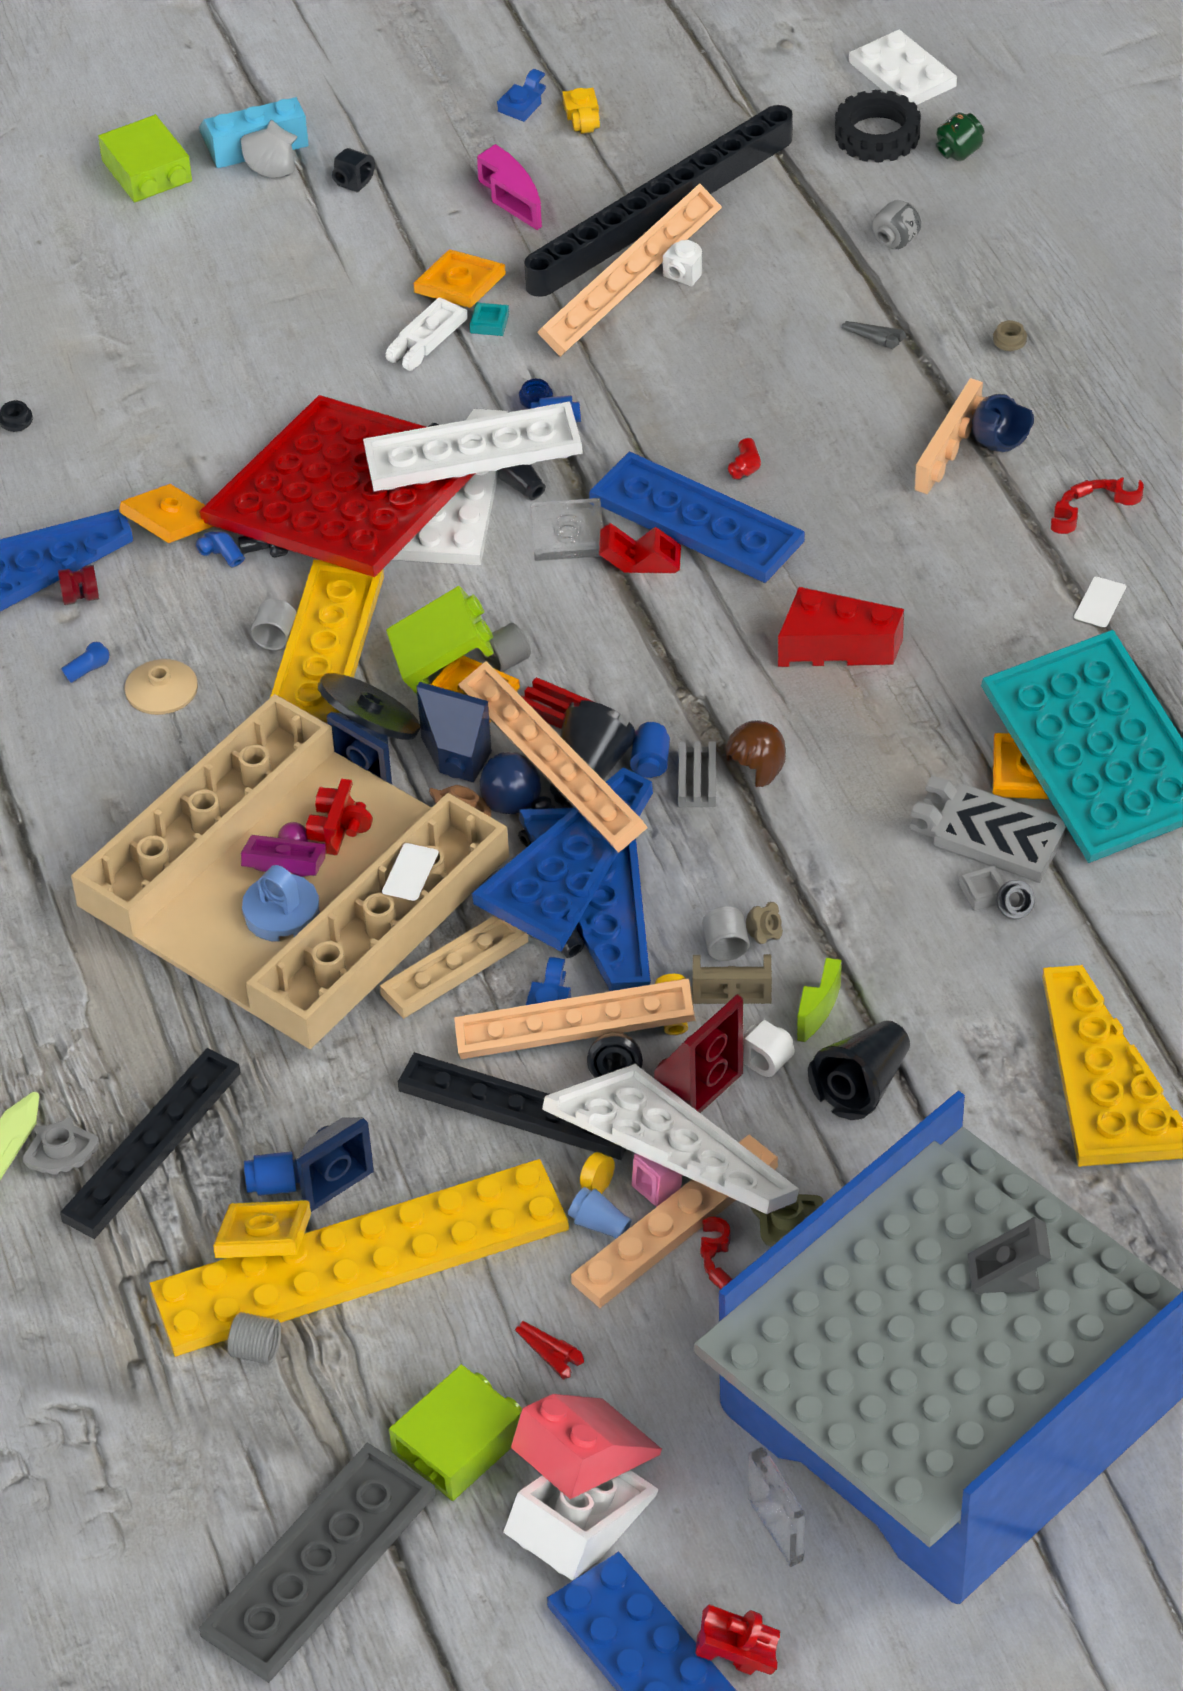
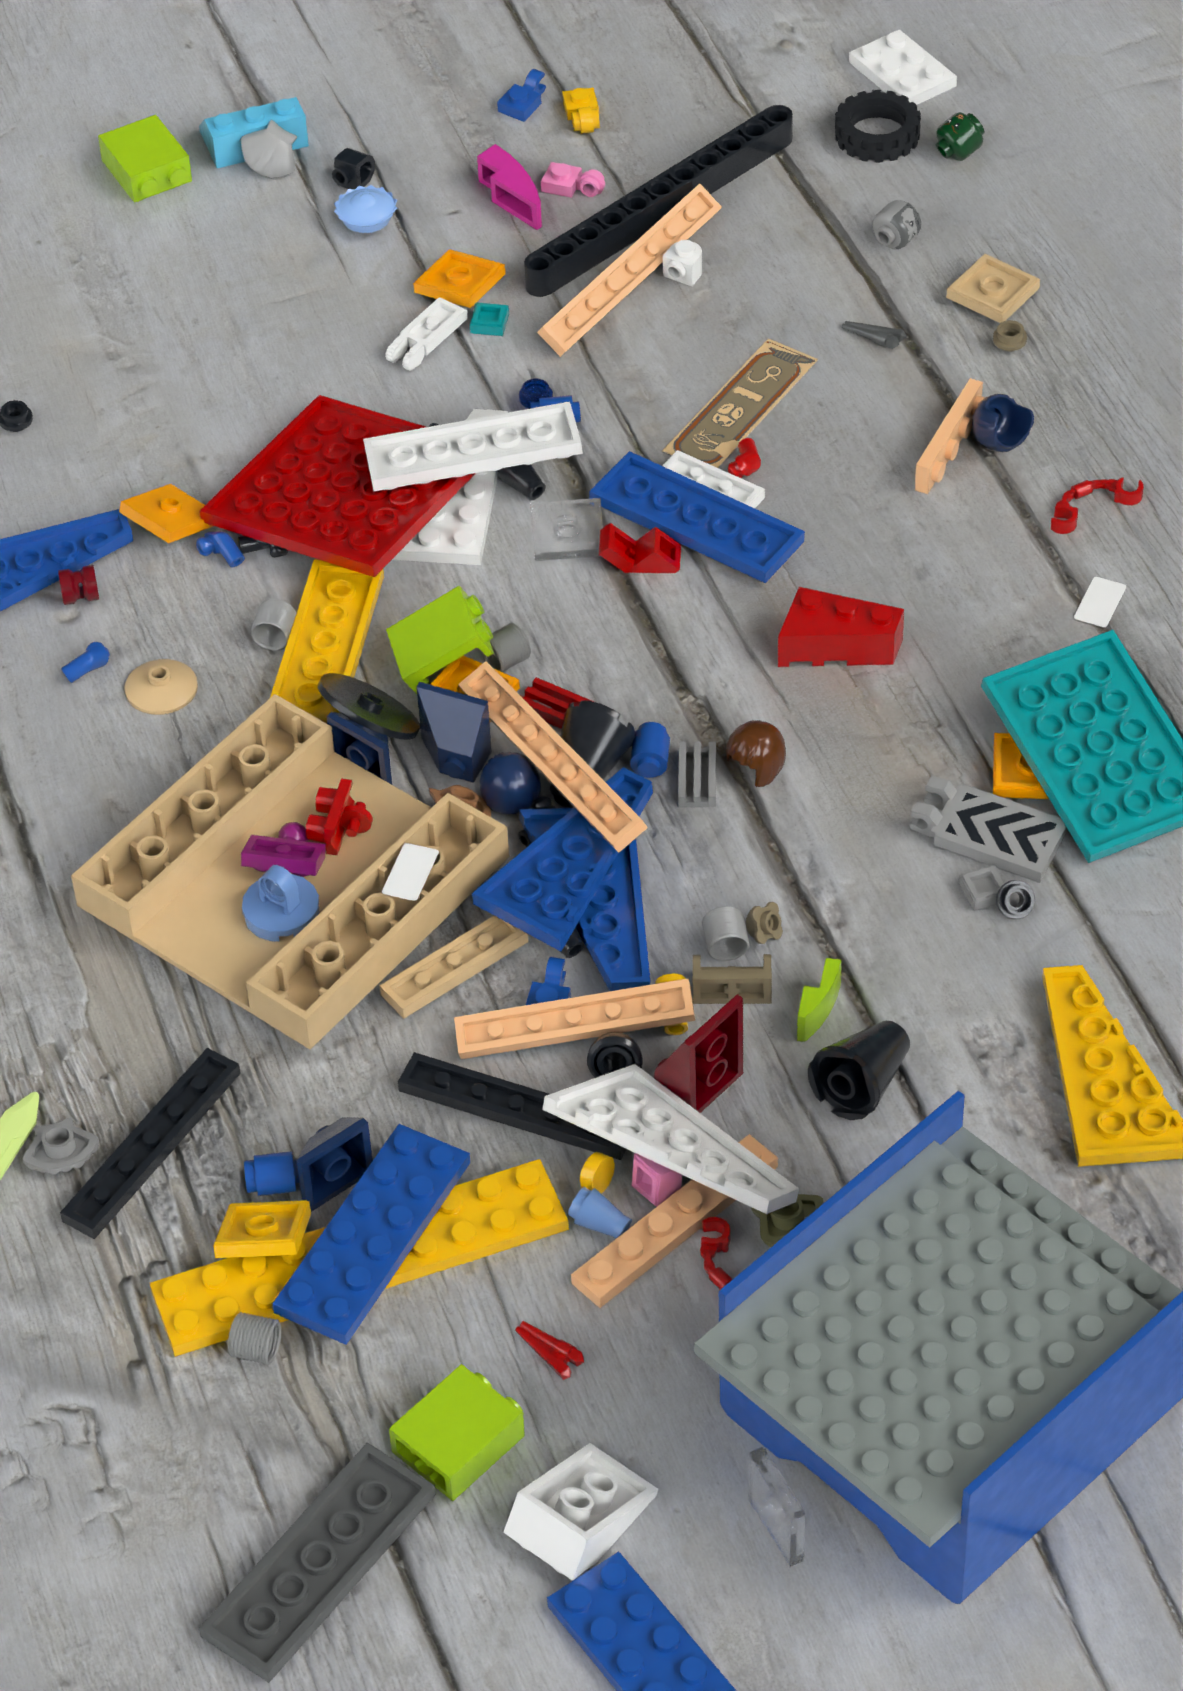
(365, 208): none -> light blue piece
(371, 1234): none -> blue plate
(566, 179): none -> bright pink plate
(579, 1442): coral slope -> none
(716, 479): none -> white tile
(738, 1639): red hips -> none
(742, 403): none -> sticker
(767, 1048): white plate -> none
(993, 288): none -> tan plate
(1011, 1260): dark grey slope -> none

